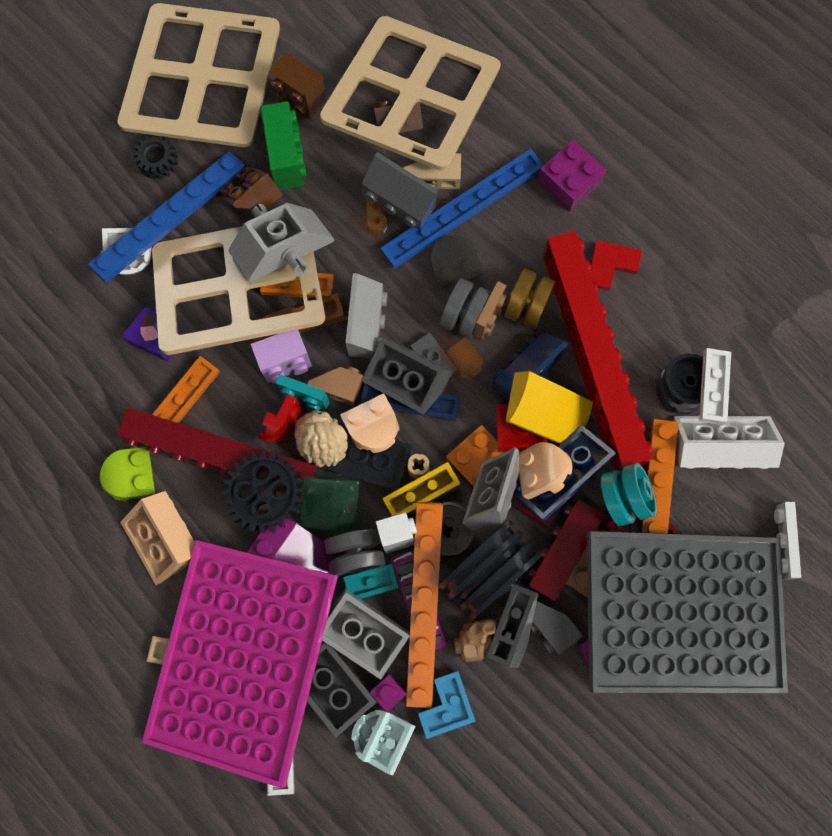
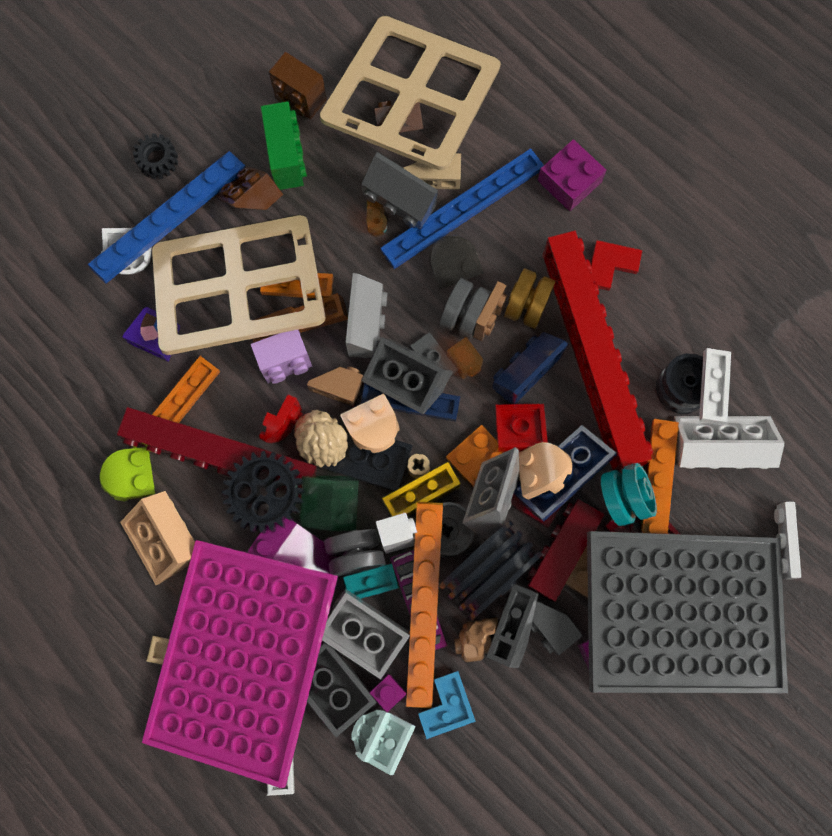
(199, 75): tan window -> none
(278, 240): light grey slope -> none
(313, 397): teal plate -> none
(546, 407): yellow slope -> none

